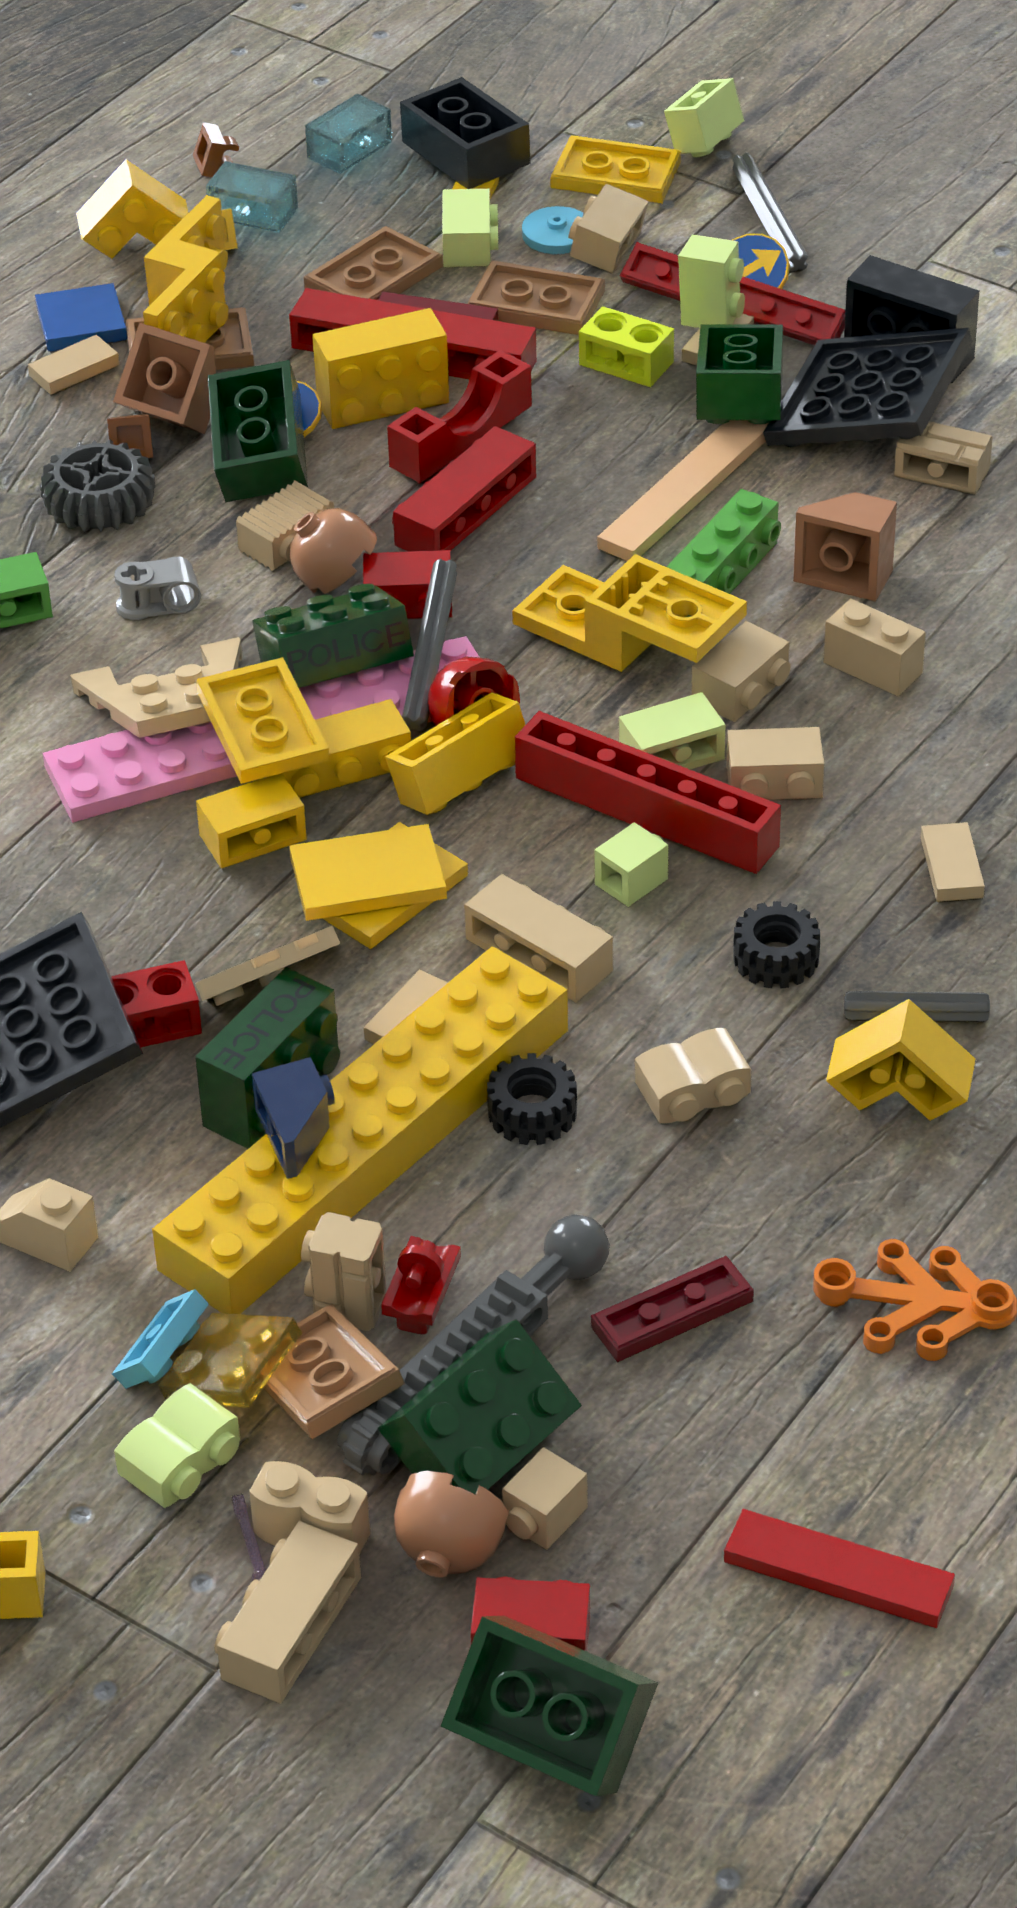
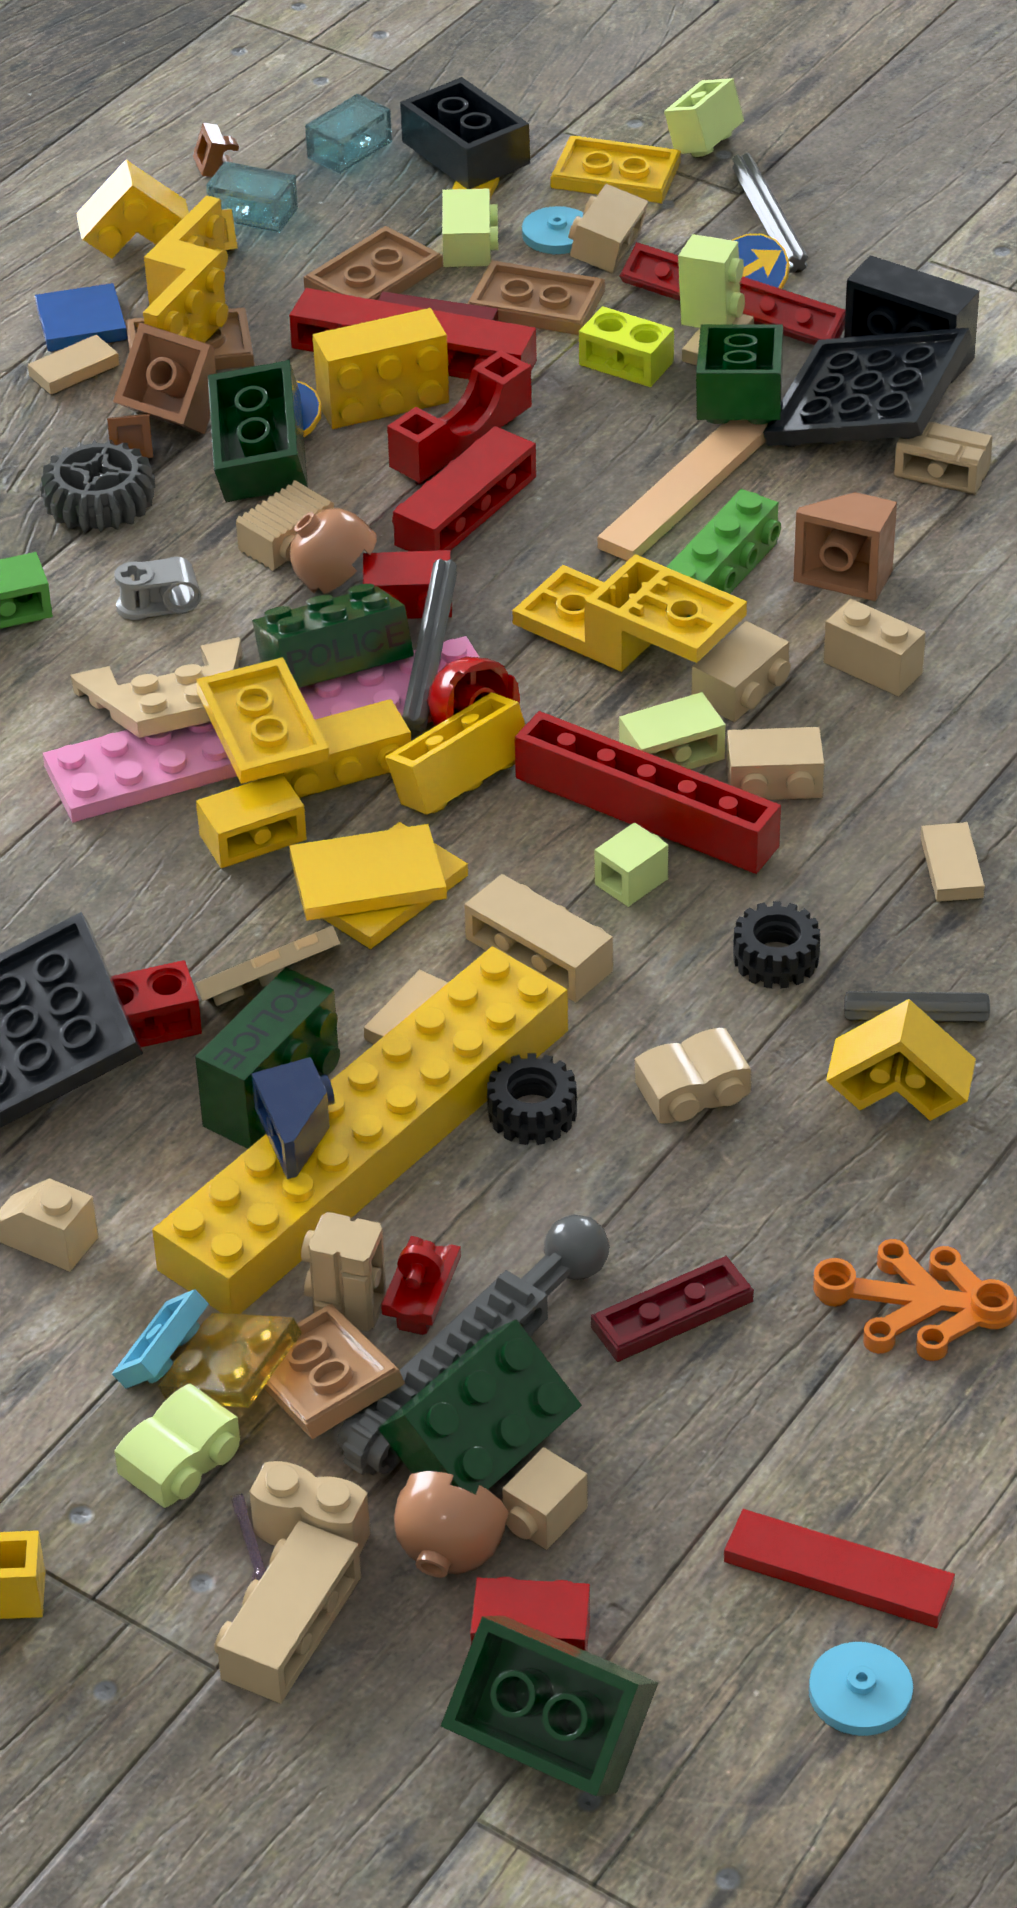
(860, 1688): none -> medium azure piece

